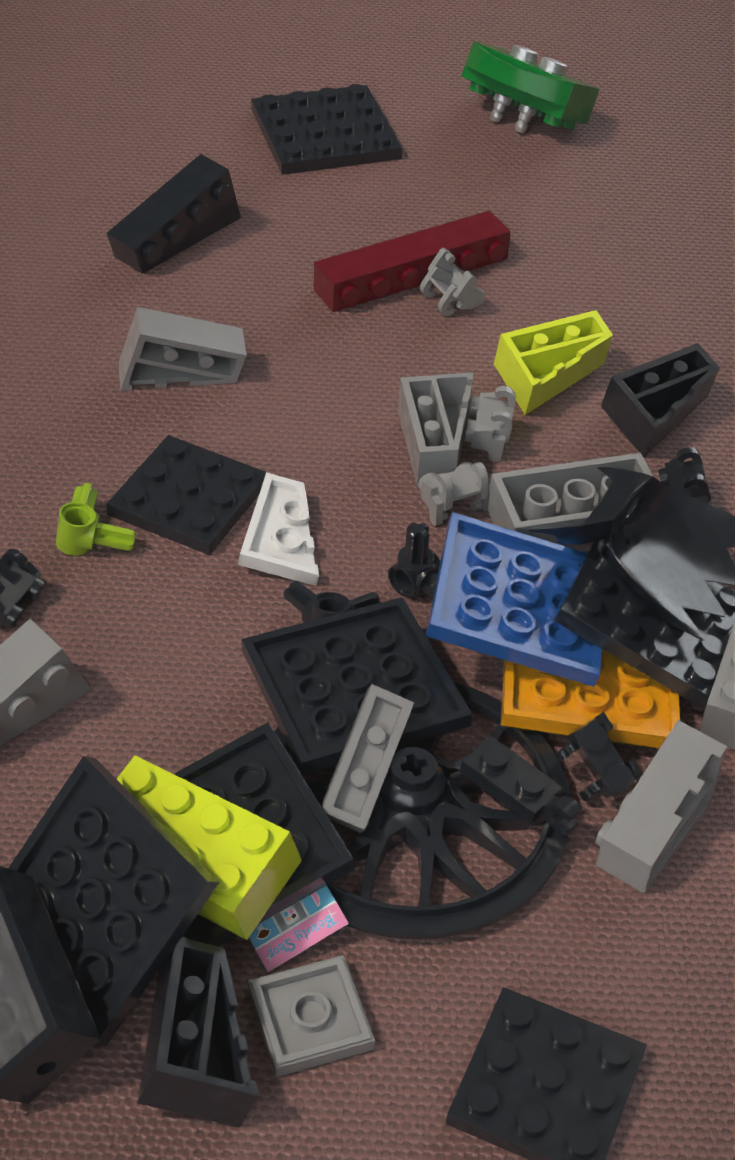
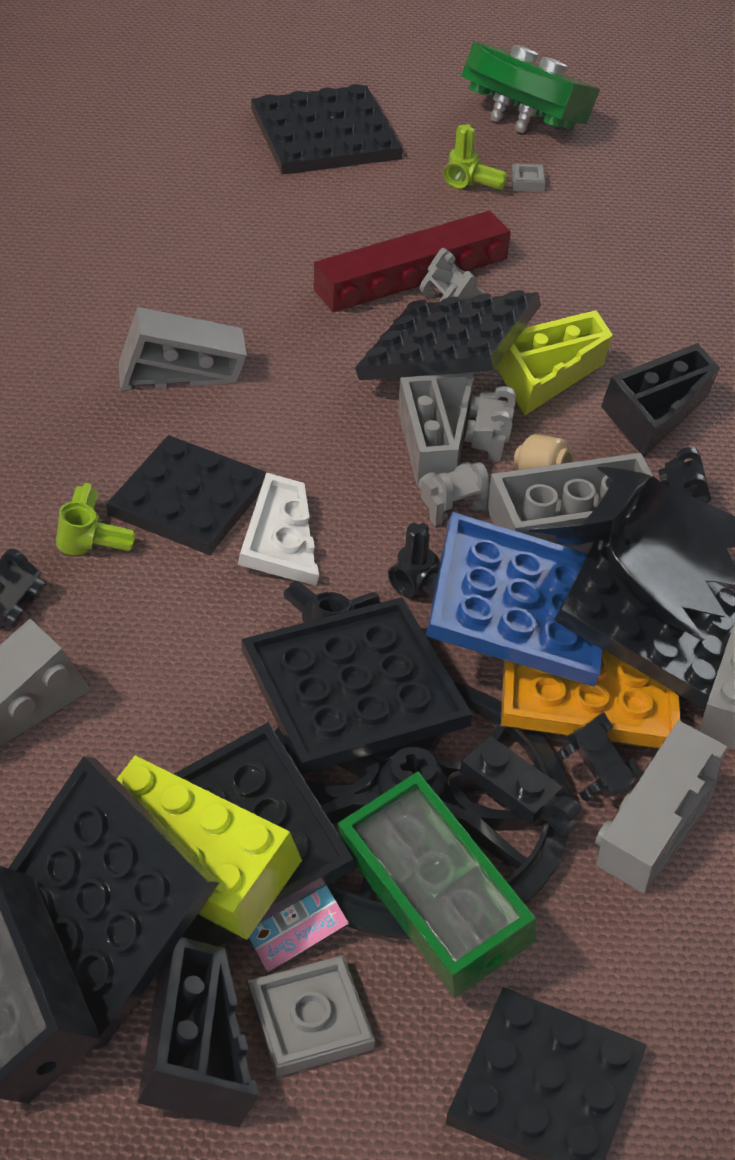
(176, 215): black wedge -> none
(366, 758): light grey plate -> none
(438, 884): none -> brick
(449, 336): none -> black plate
(467, 167): none -> lime axle
(528, 177): none -> light grey tile
(542, 451): none -> tan head

